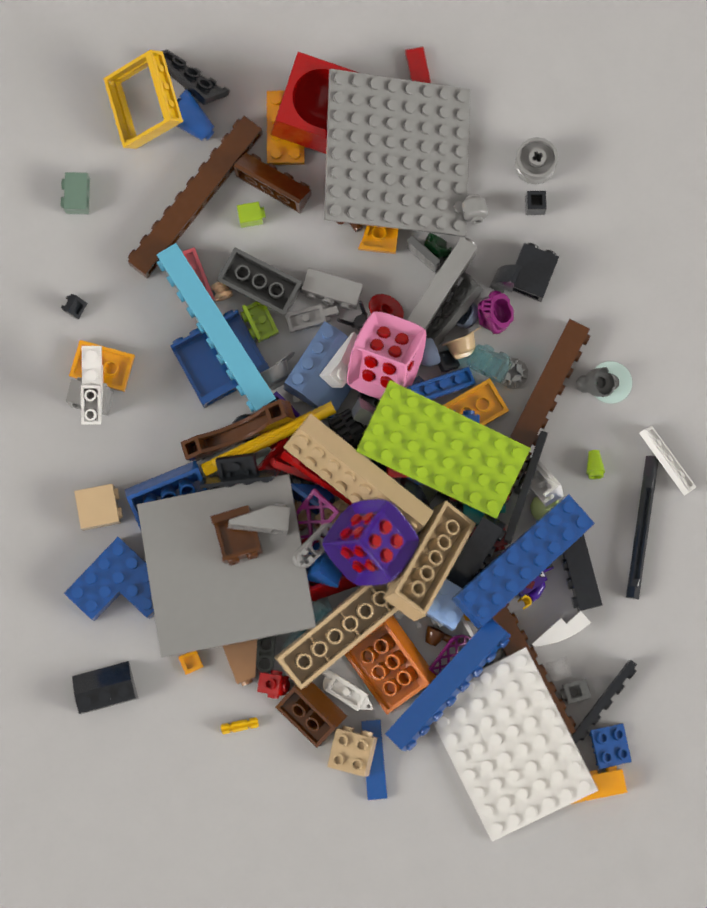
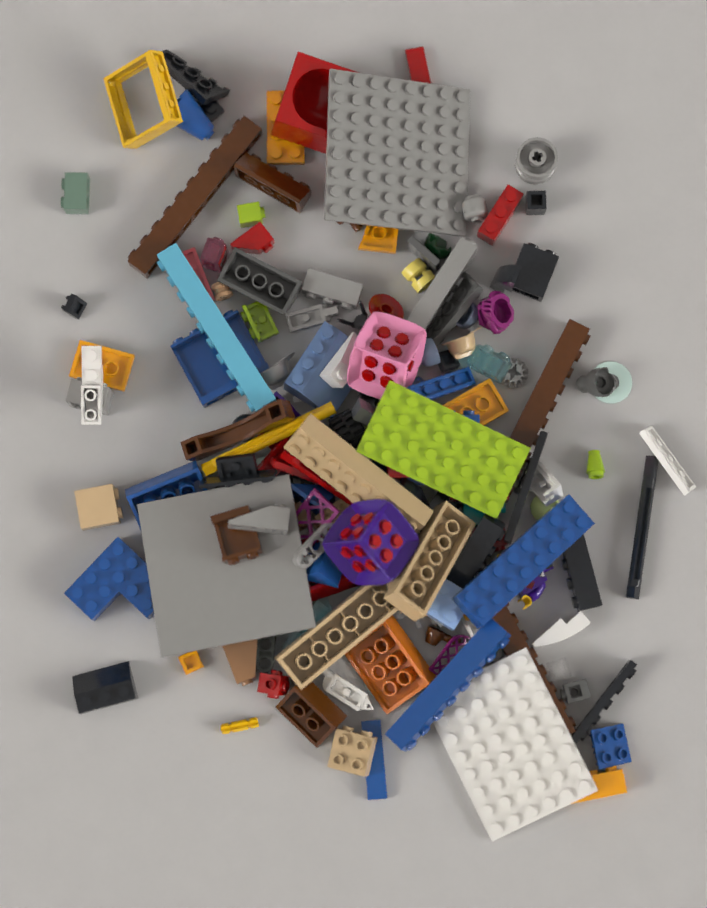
(212, 110): none -> black plate
(214, 254): none -> clear pink brick
(254, 240): none -> red slope
(414, 270): none -> light yellow wheel
(500, 215): none -> red brick

